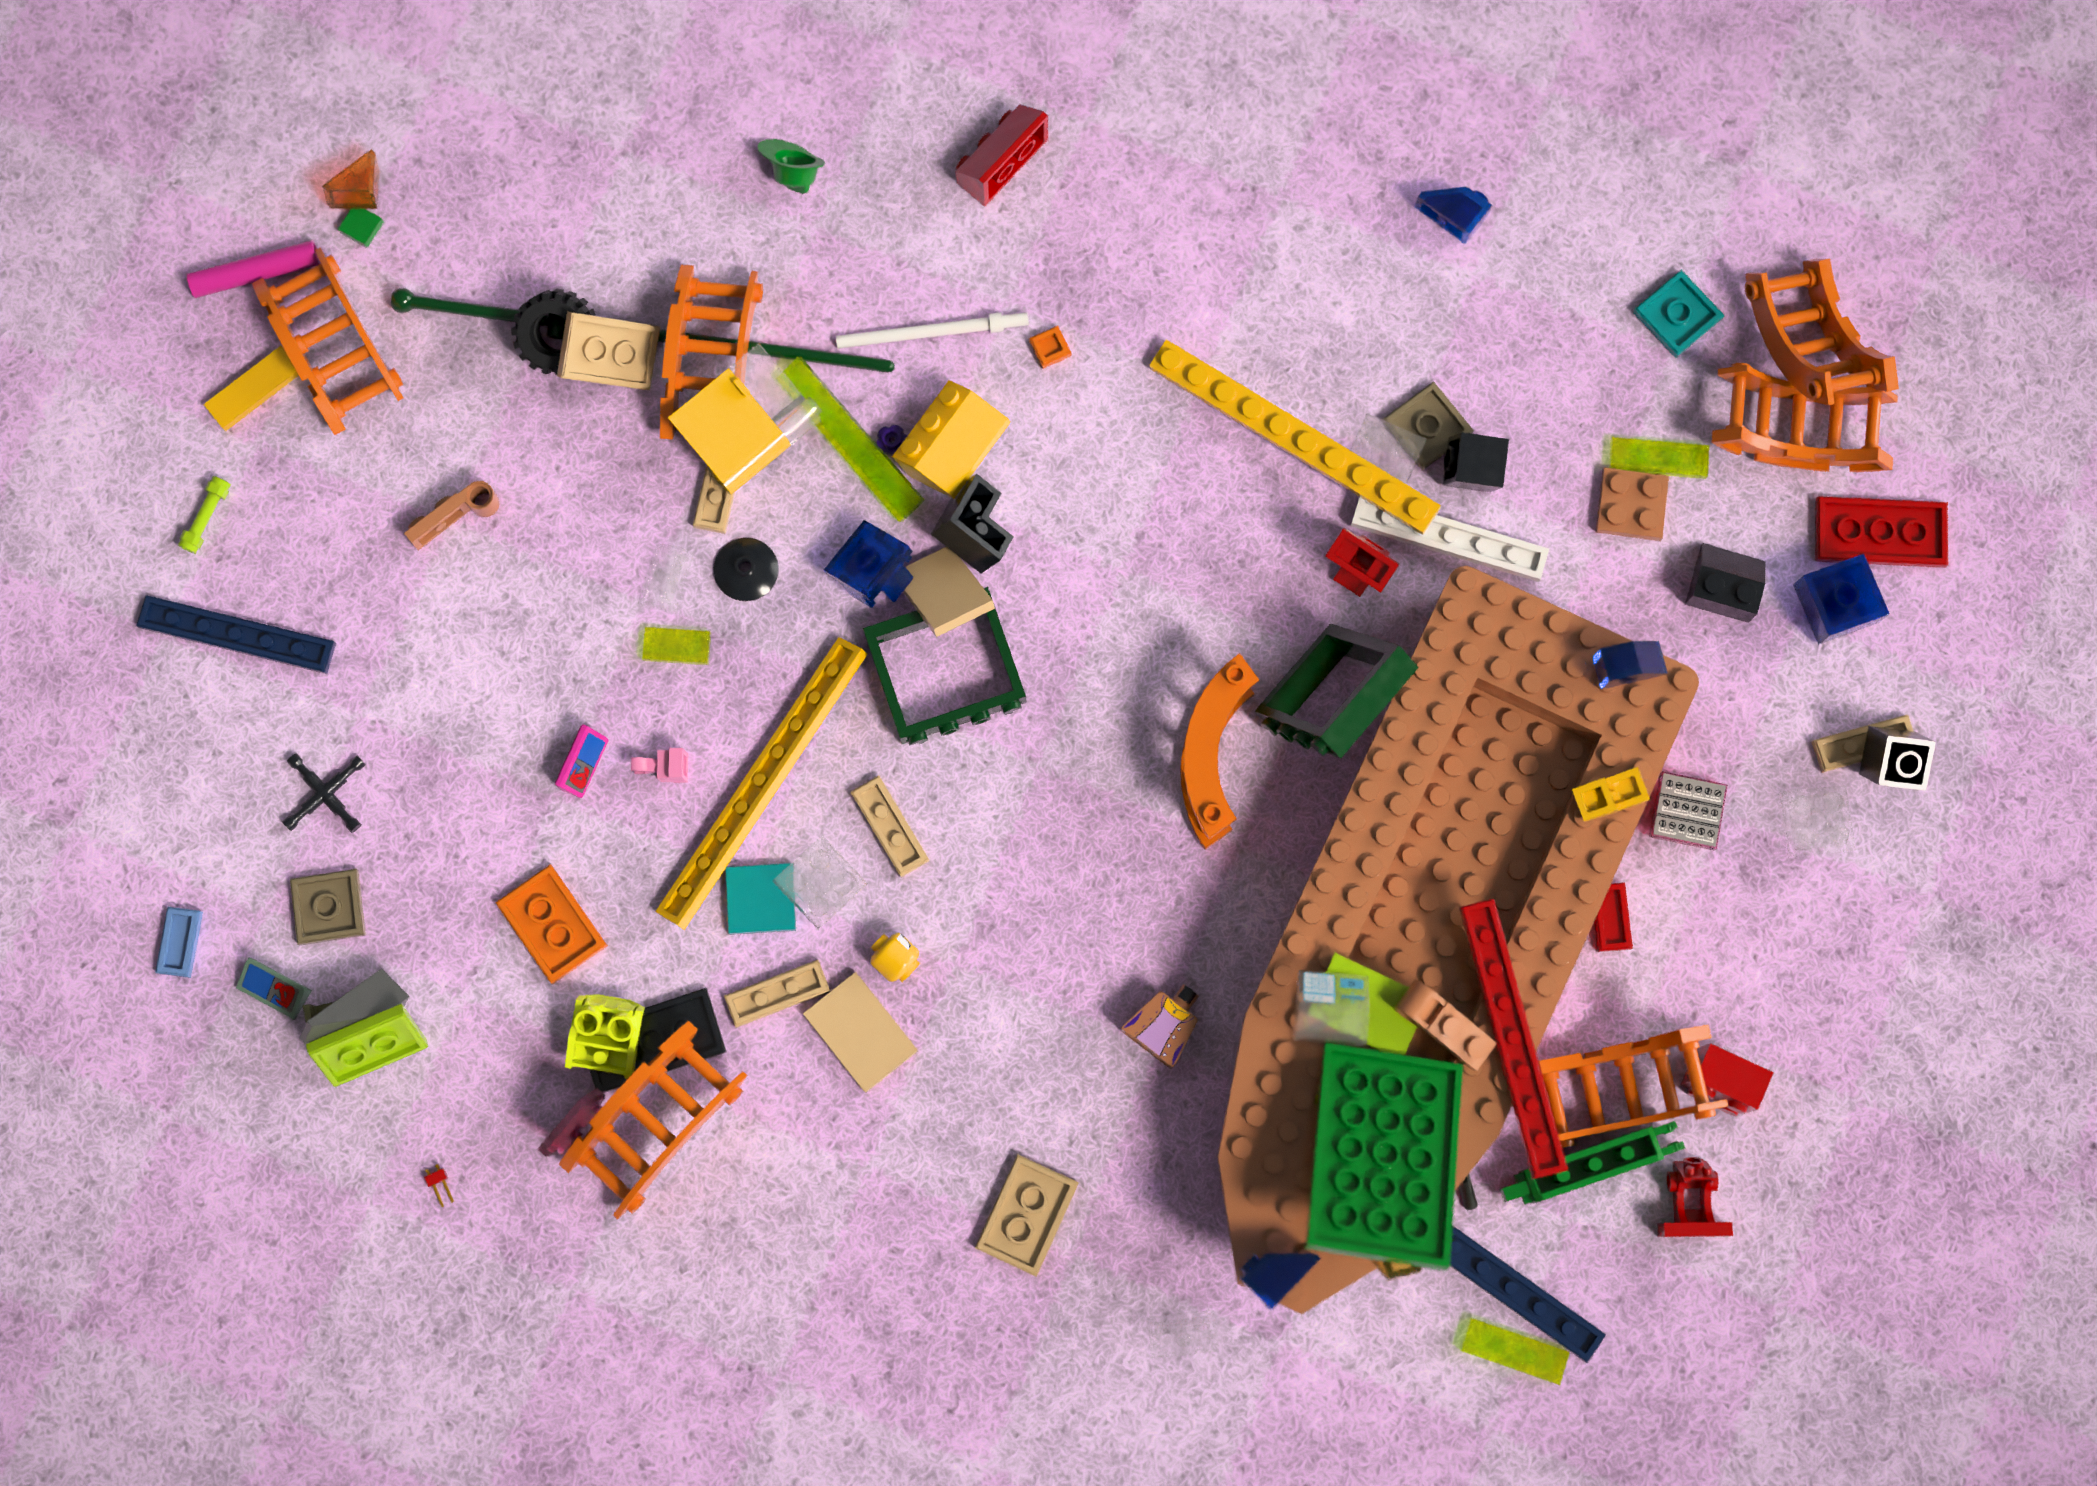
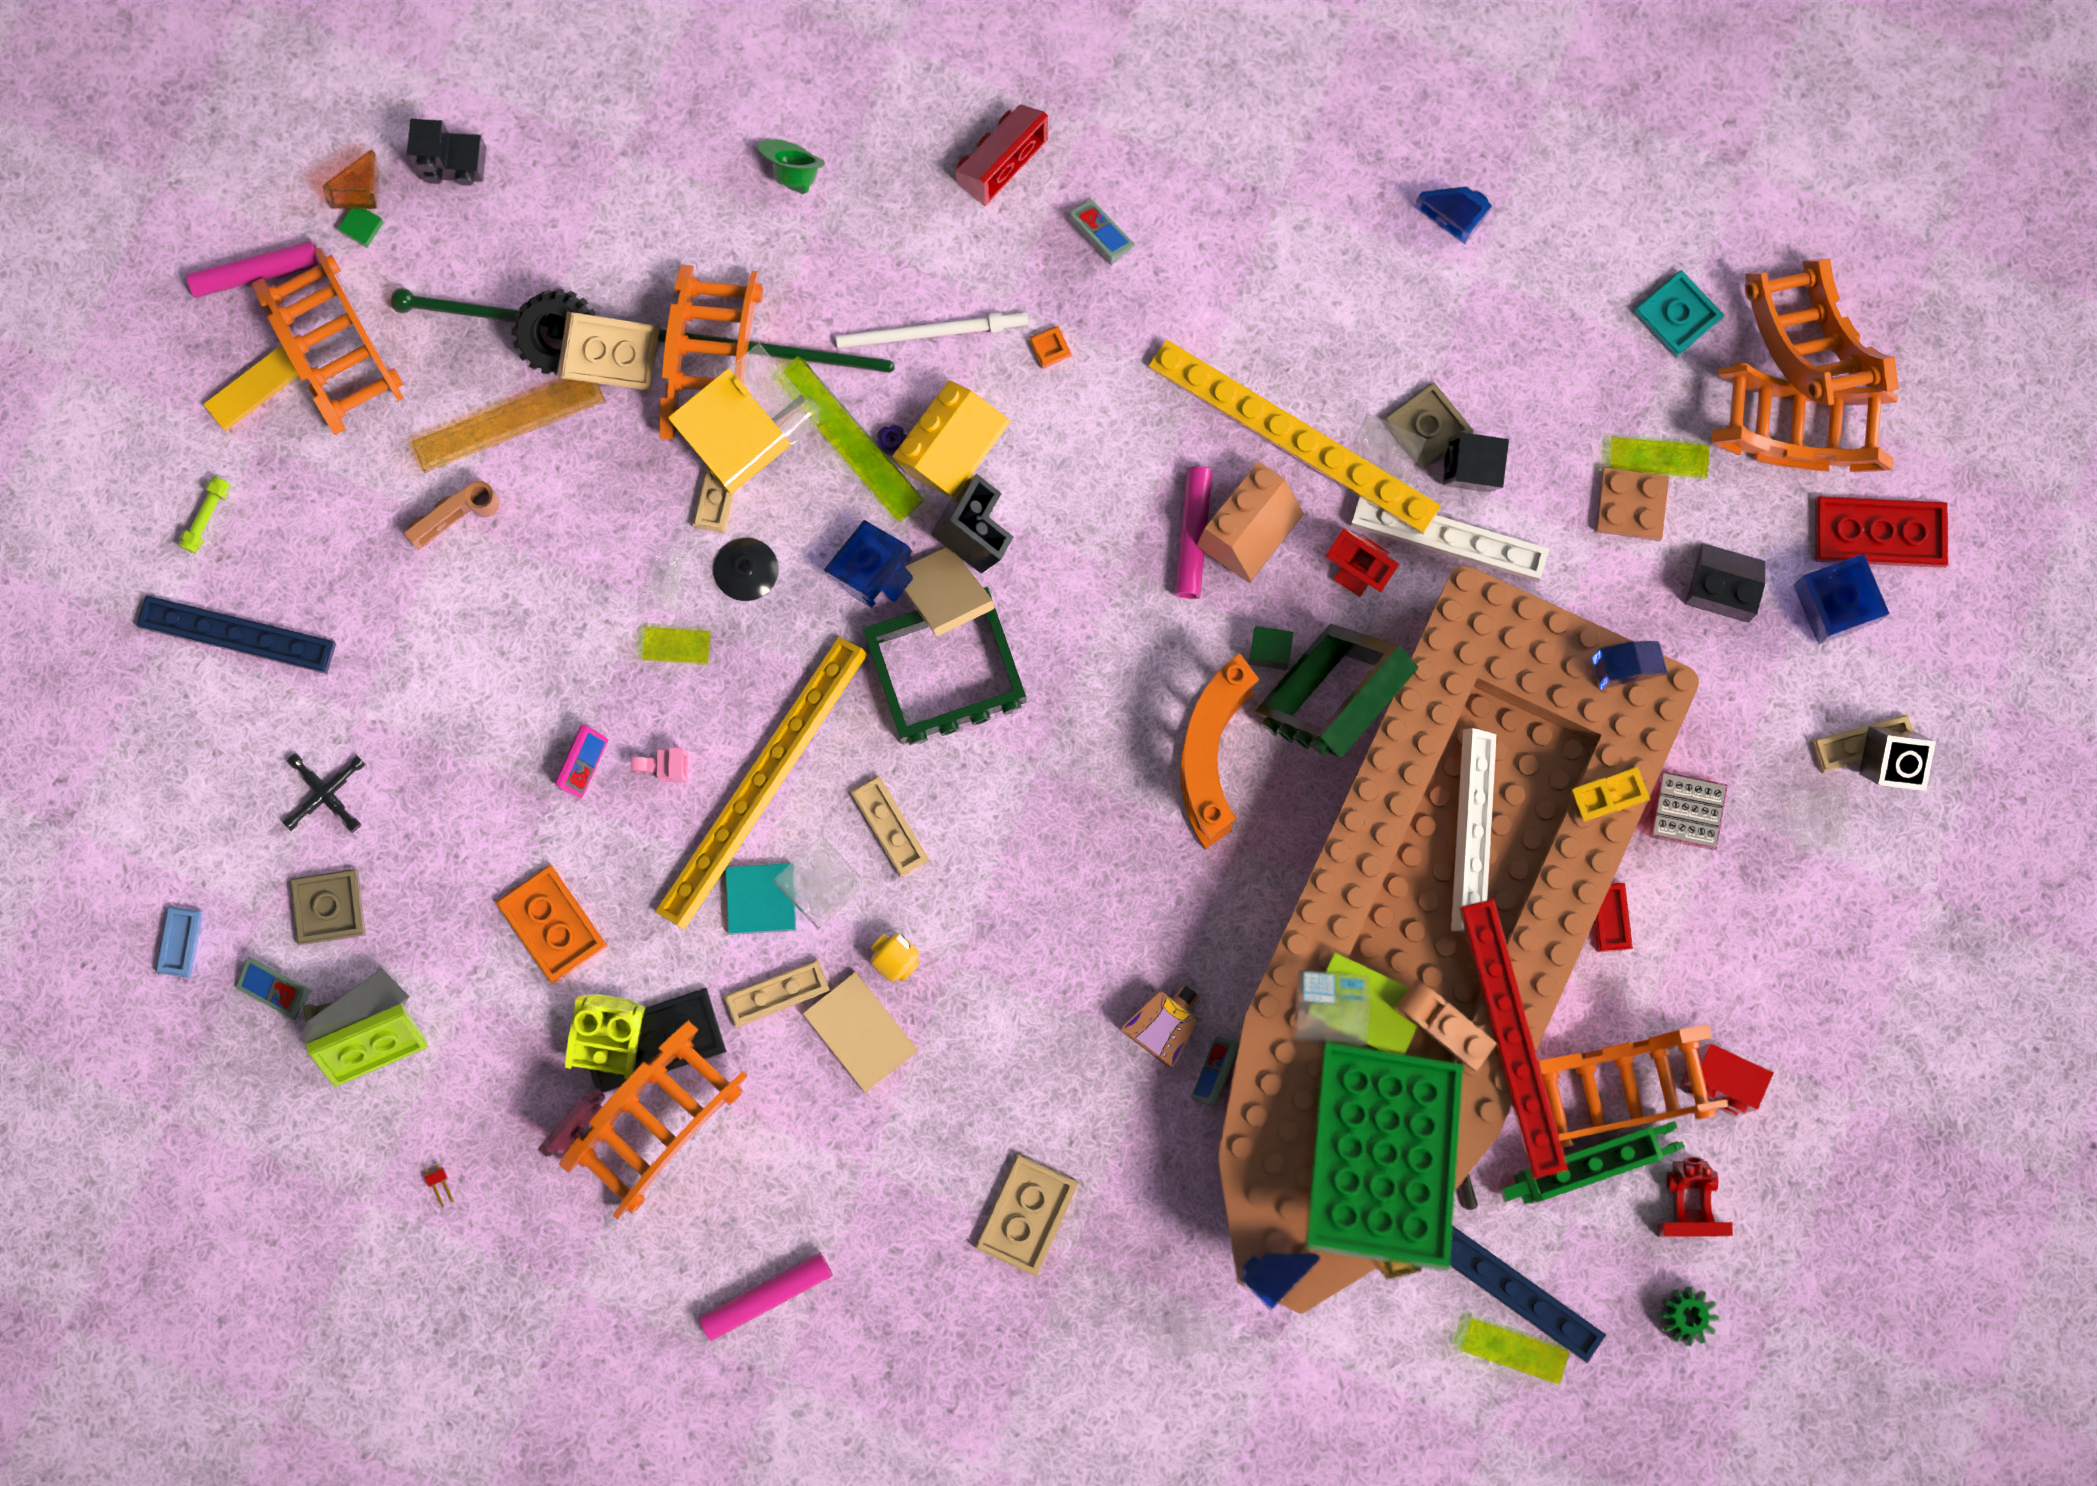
(445, 155): none -> black brick
(506, 422): none -> clear yellow tile
(765, 1296): none -> dark pink piece
(1100, 231): none -> slope
(1193, 523): none -> dark pink piece
(1215, 1071): none -> slope
(1252, 523): none -> nougat slope
(1271, 648): none -> dark green panel
(1473, 821): none -> white plate
(1677, 1320): none -> green gear

